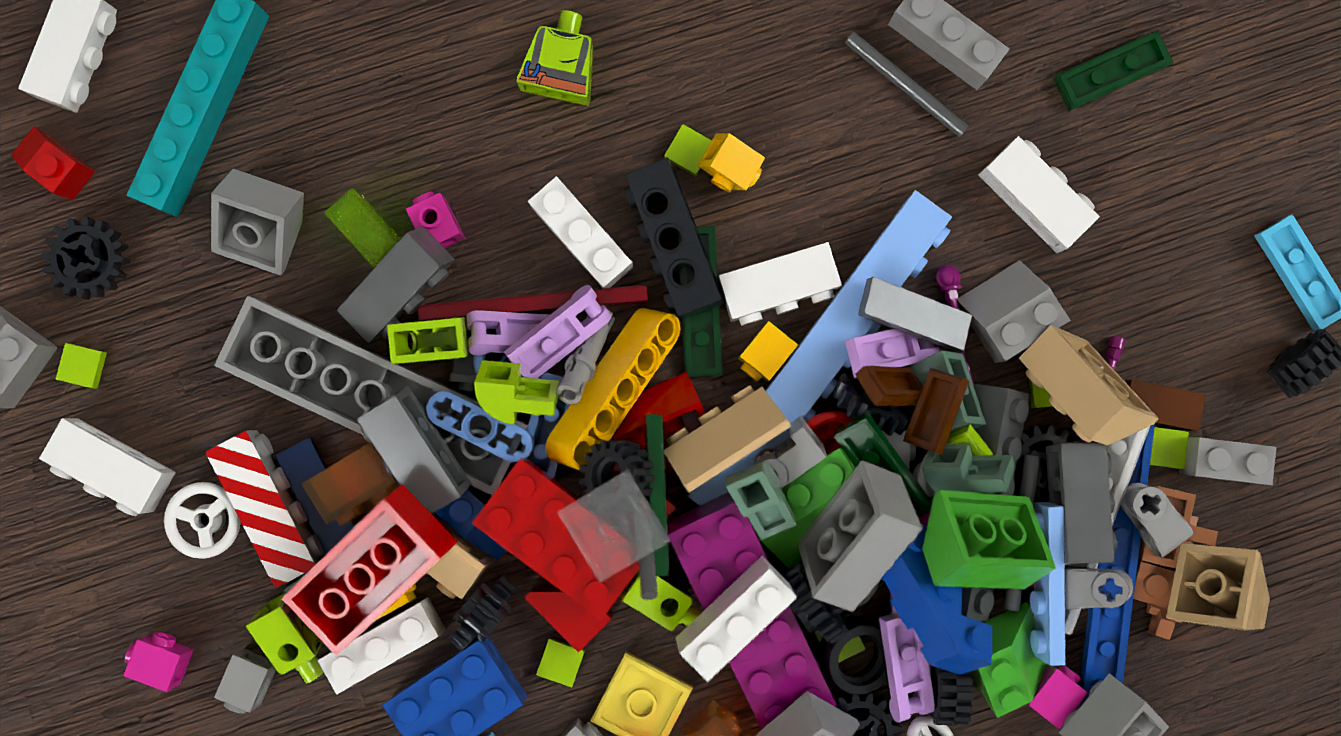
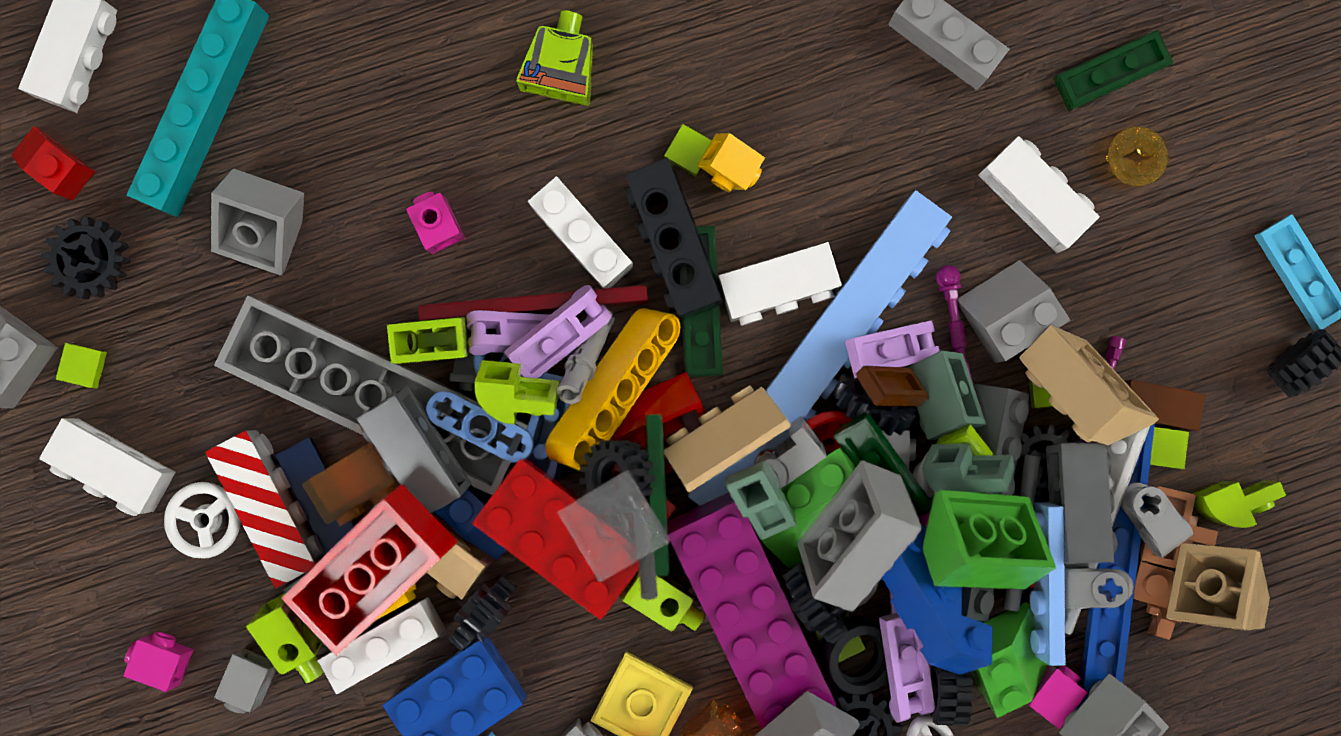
(363, 226): clear neon green brick -> none
(397, 284): dark grey brick -> none
(560, 662): lime tile -> none
(567, 616): red slope -> none
(735, 618): white brick -> none
(766, 353): yellow brick -> none
(906, 84): dark grey bar -> none
(915, 314): tile -> none
(936, 411): reddish brown tile -> none
(1147, 144): none -> clear yellow gear
(1229, 461): light grey brick -> none
(1232, 506): none -> lime brick

